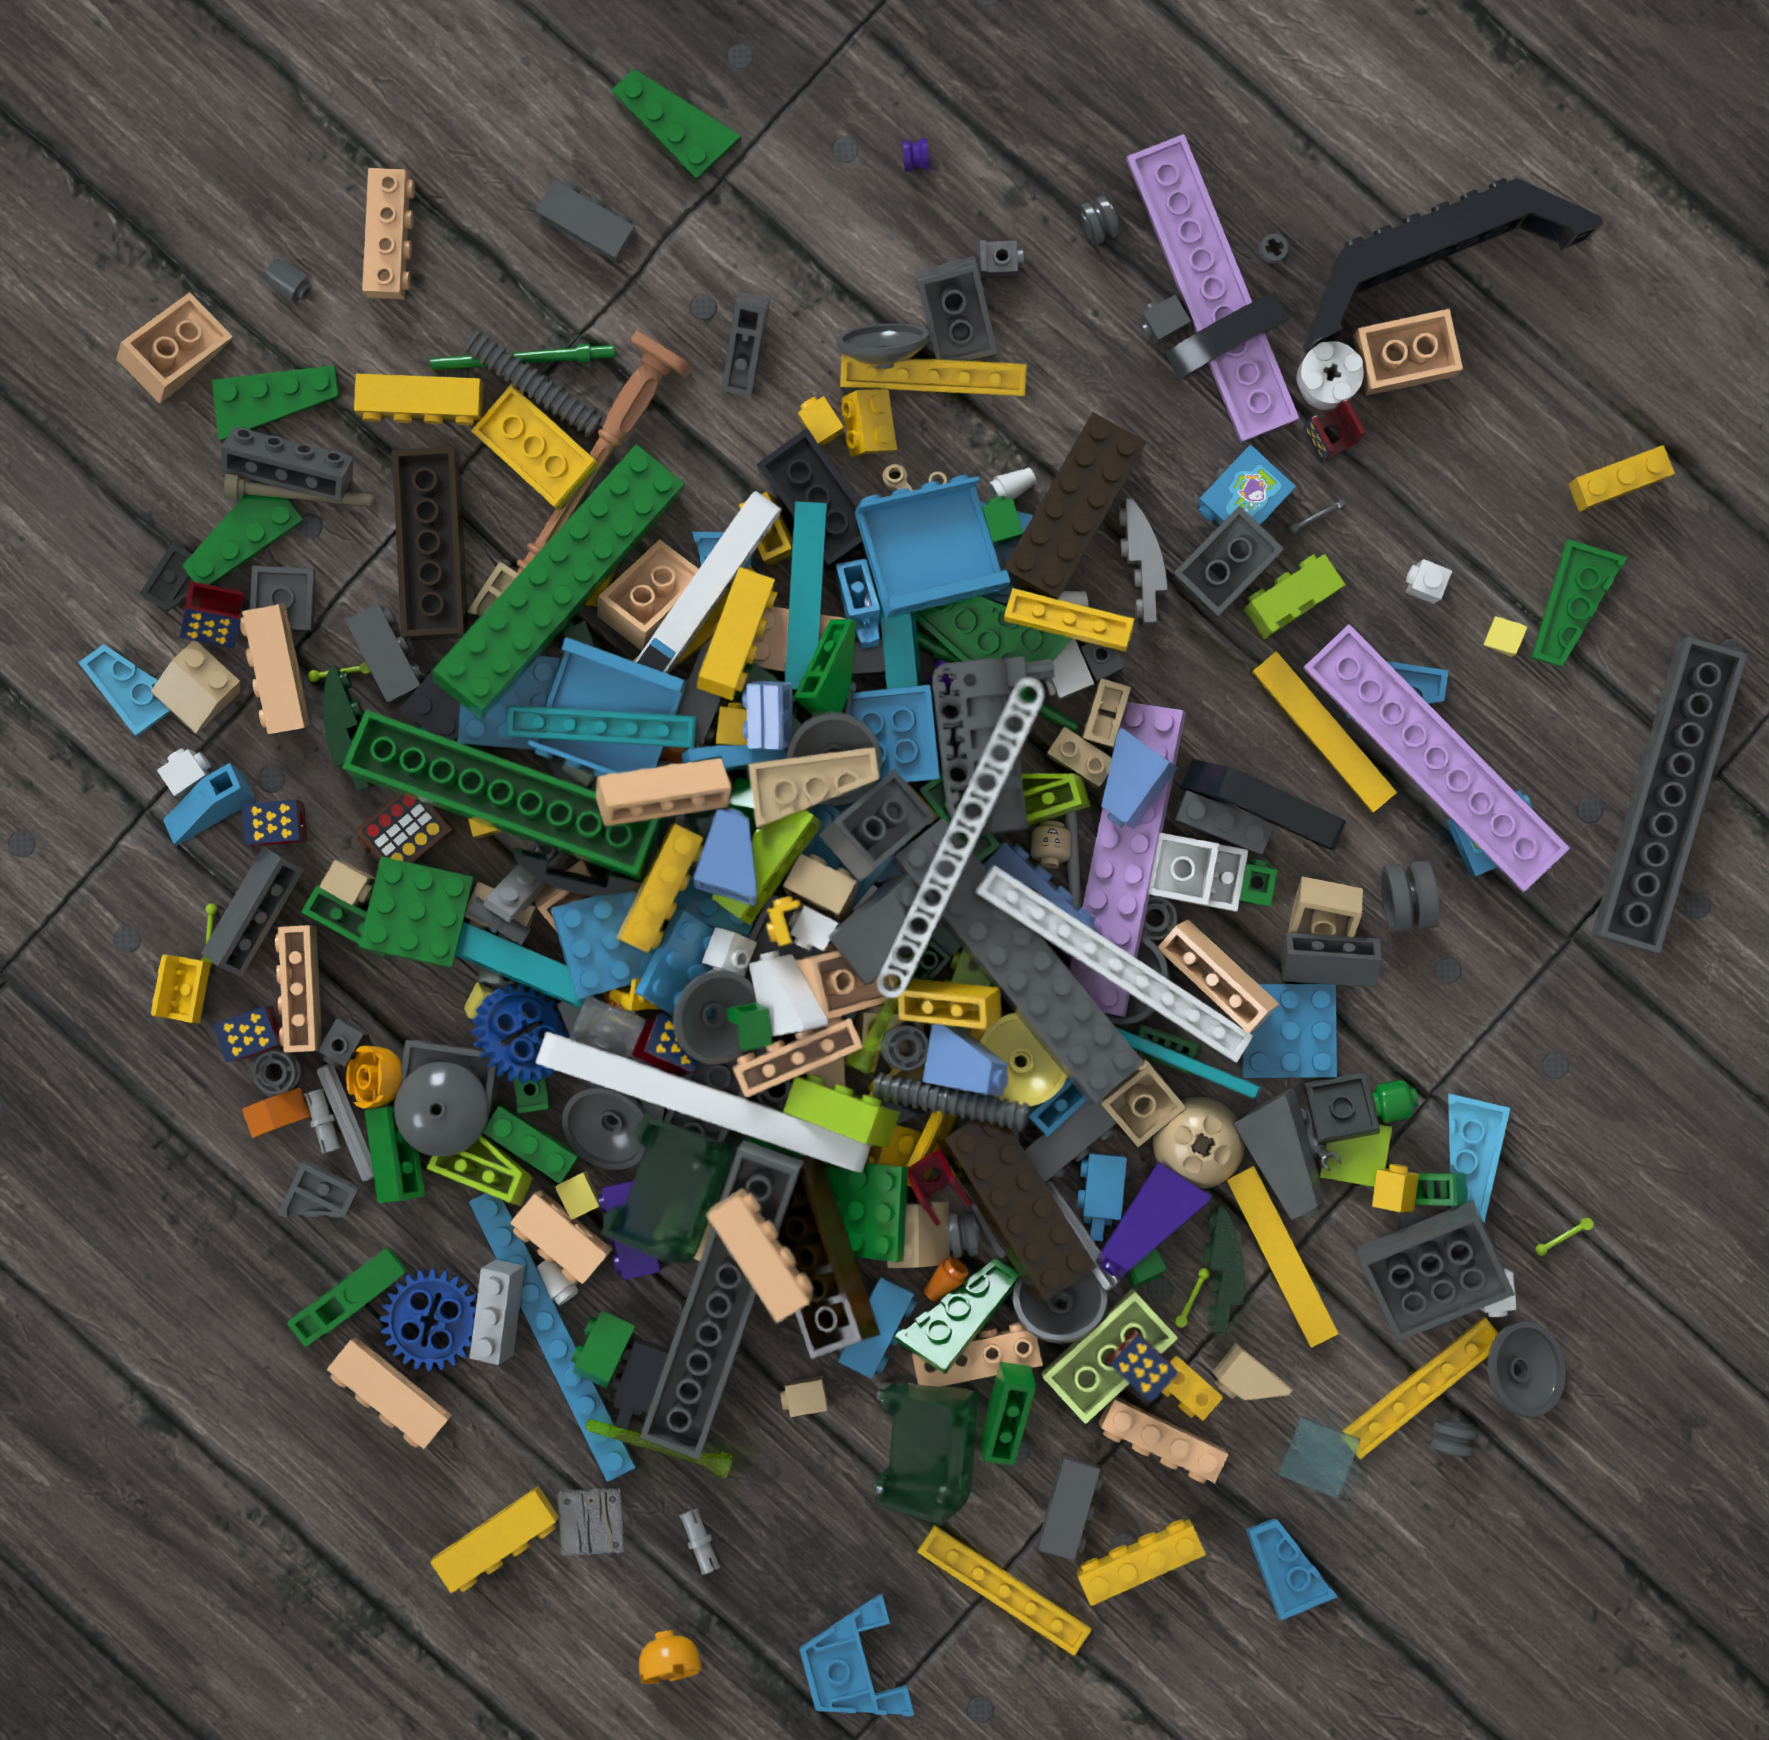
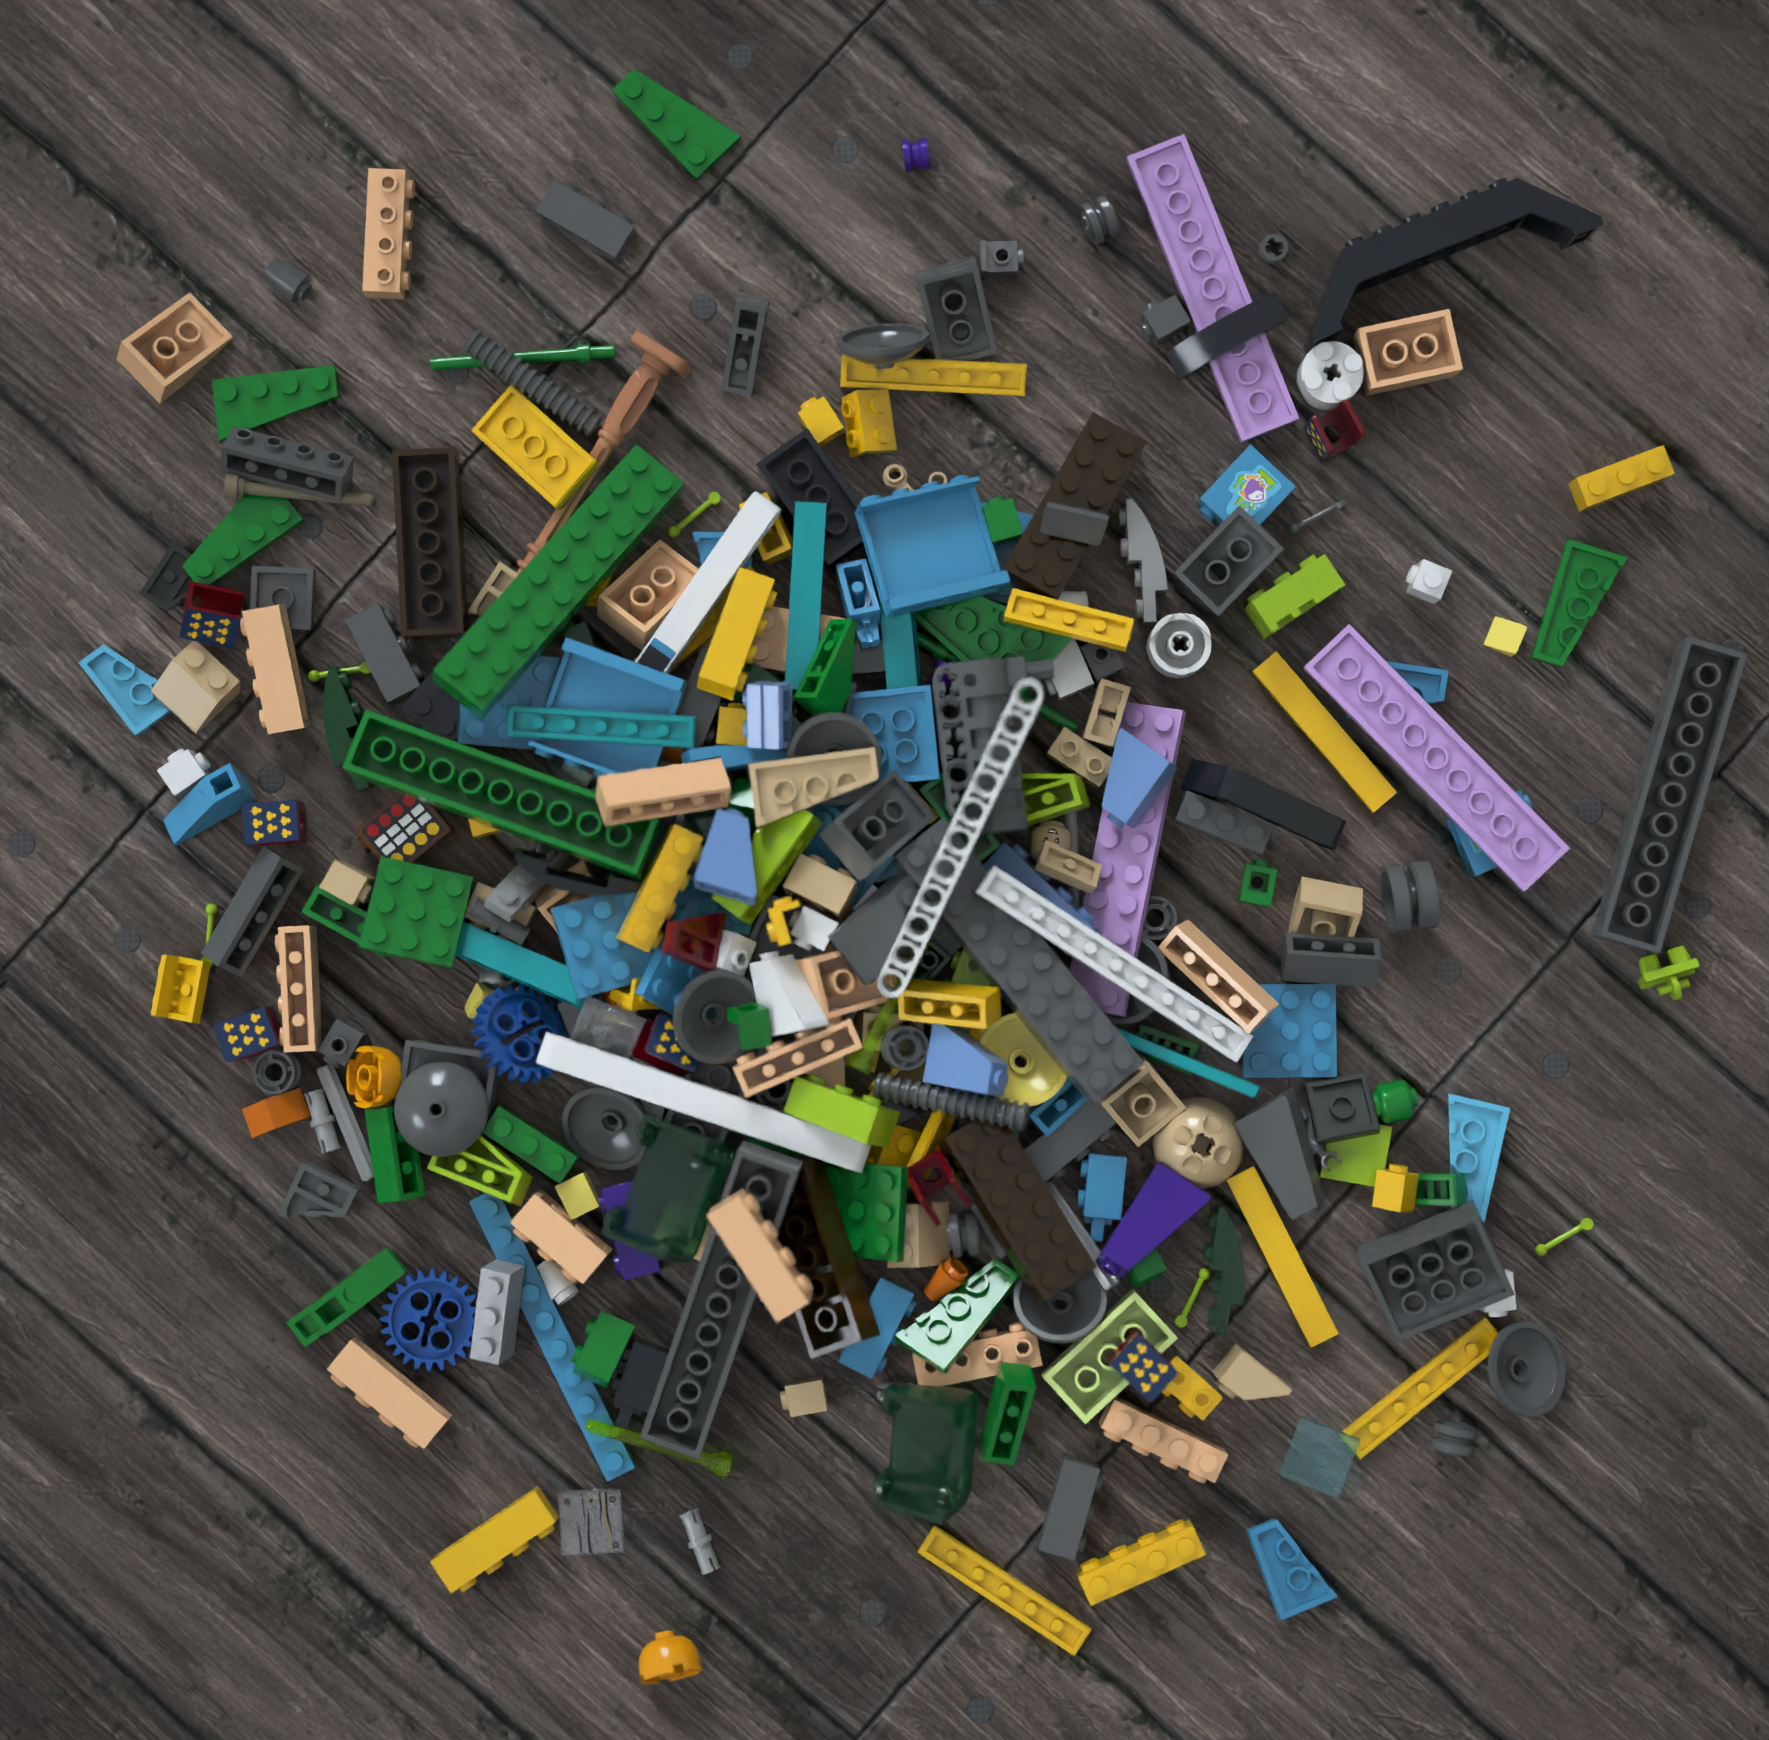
(418, 398): yellow brick -> none
(538, 1101): green brick -> none
(695, 940): none -> dark red wing
(713, 499): none -> lime hinge
(840, 1671): dark azure wing -> none
(1012, 484): white cone -> none
(1068, 867): none -> tan plate
(1073, 523): none -> dark grey slope
(1177, 627): none -> white brick
(1198, 872): white slope -> none
(1680, 966): none -> lime hips

